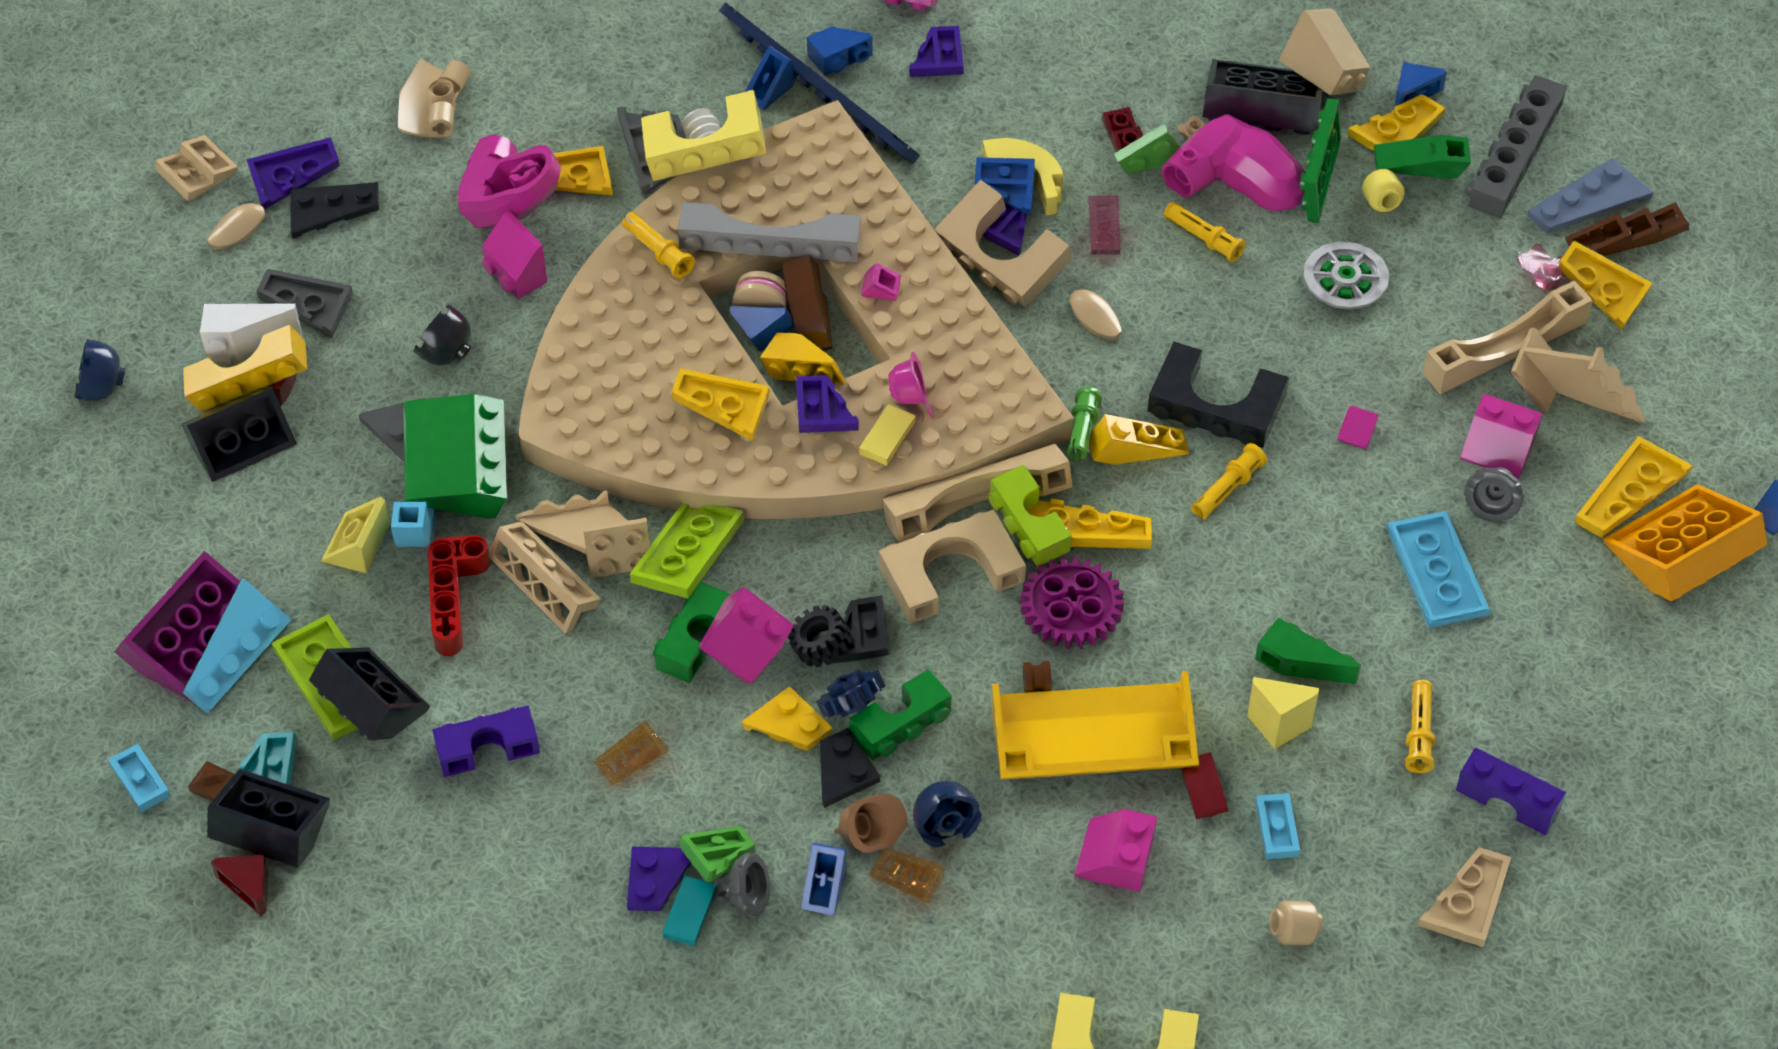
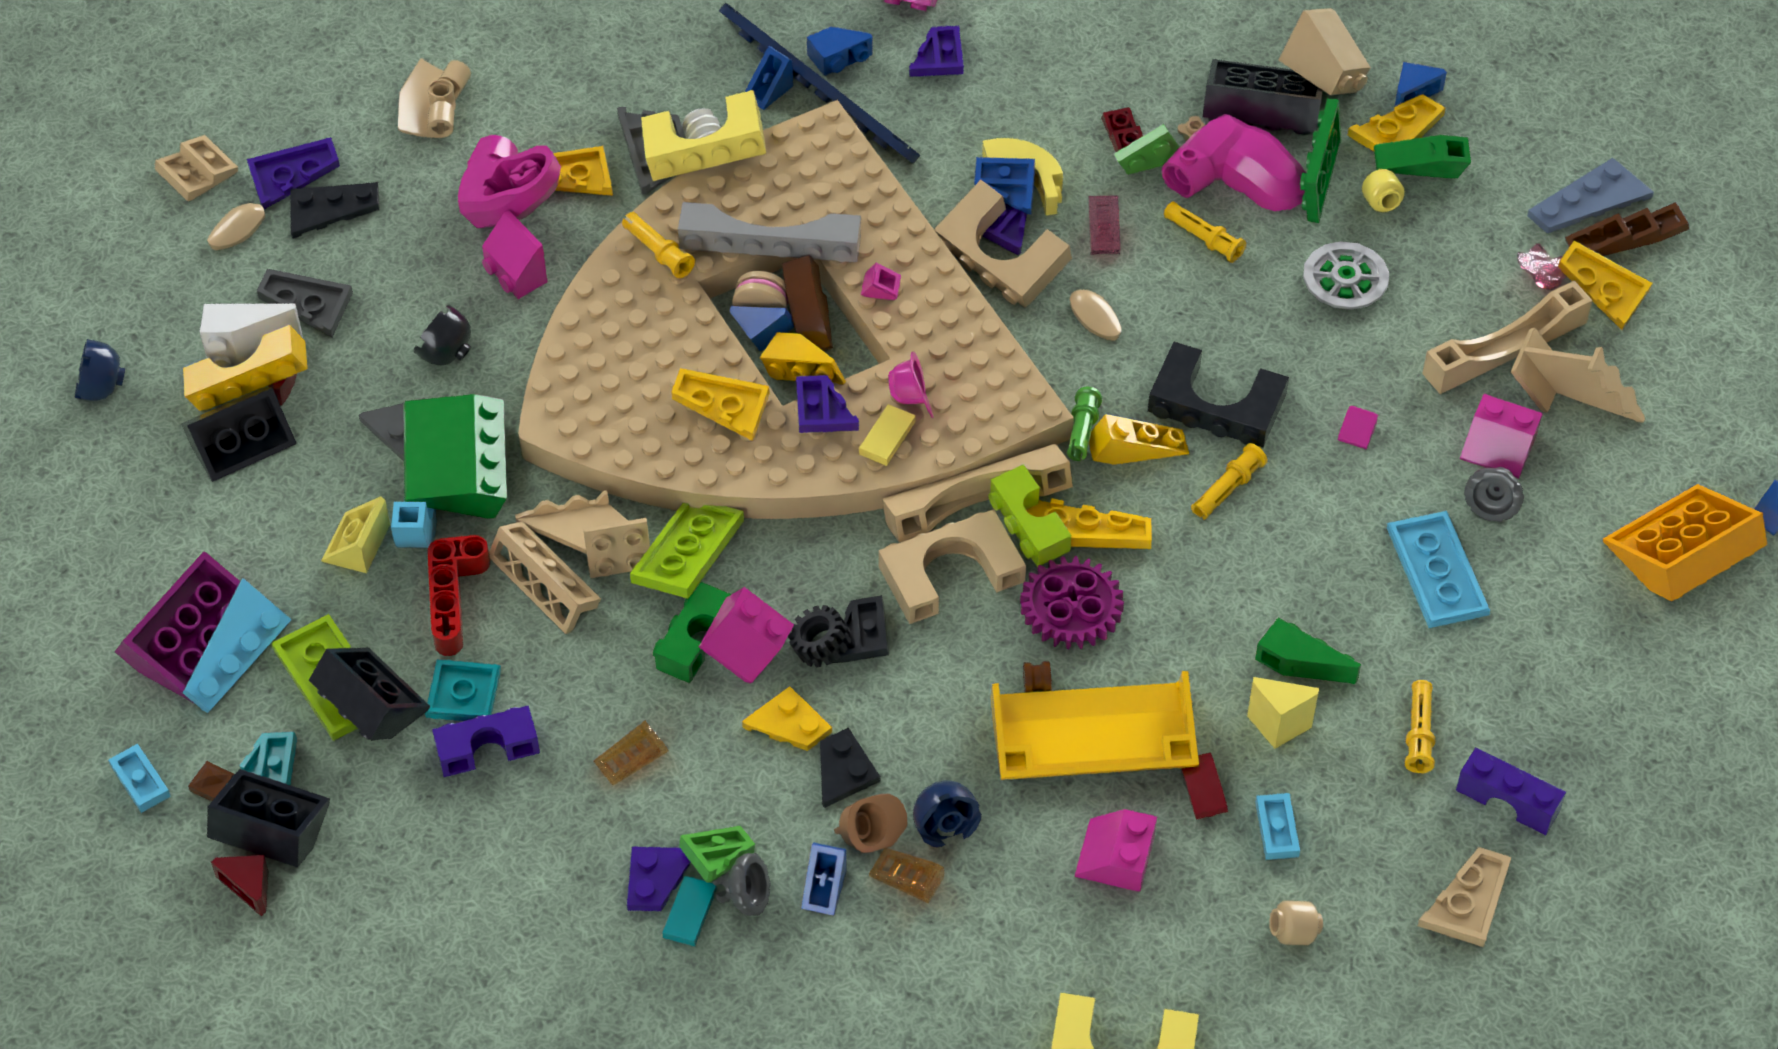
(462, 690): none -> teal tile
(850, 693): dark blue gear -> none
(883, 731): green arch -> none
(1516, 147): dark grey brick -> none
(1632, 484): yellow wing -> none

